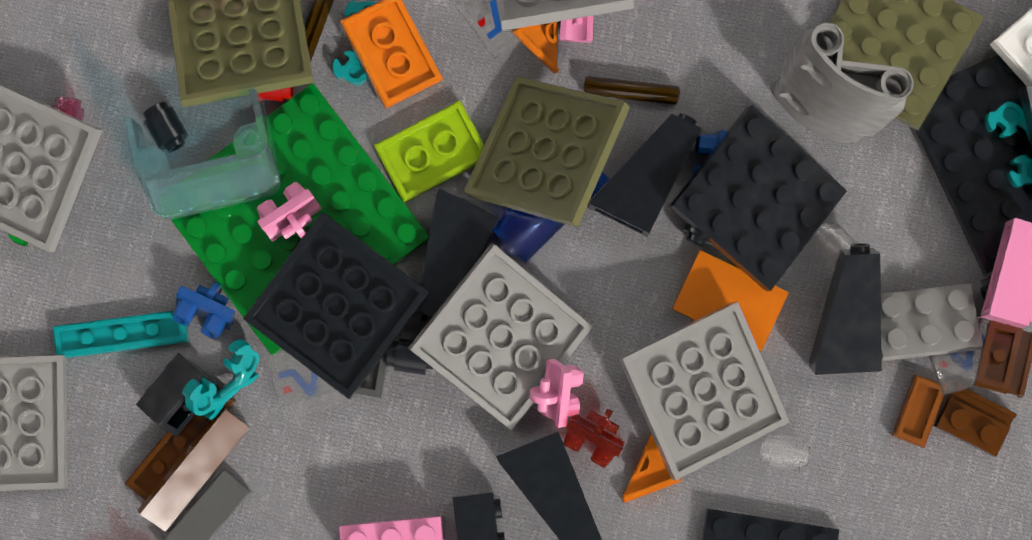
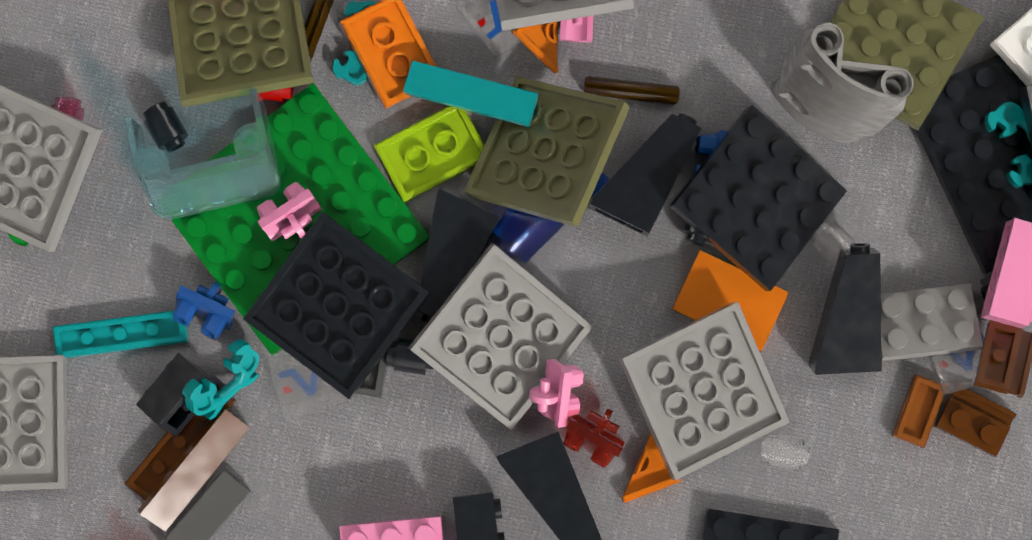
(470, 93): none -> teal tile

